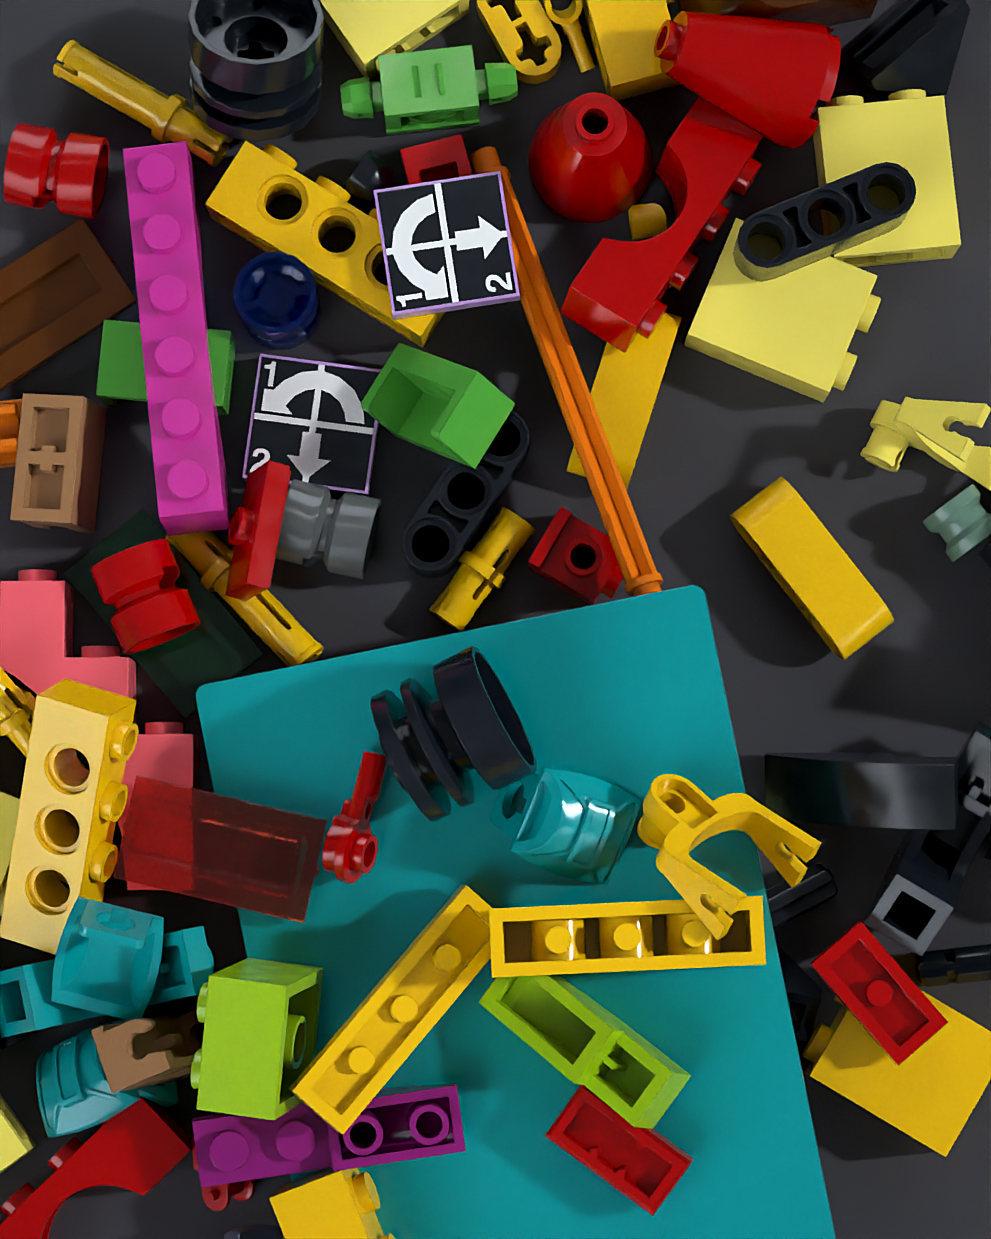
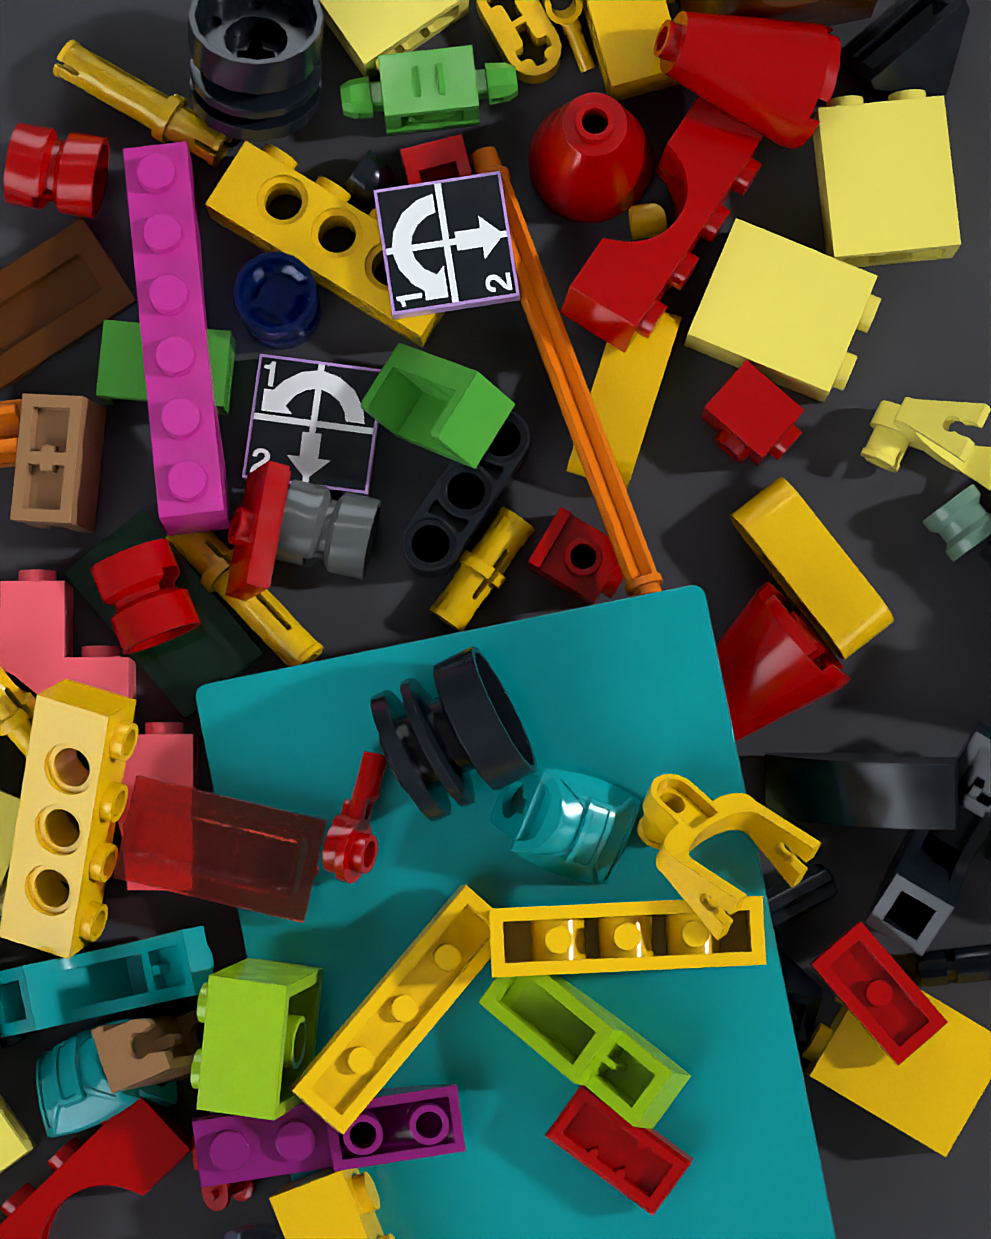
(108, 959): teal piece -> none
(753, 417): none -> red brick
(774, 663): none -> red cone
(846, 200): black beam -> none

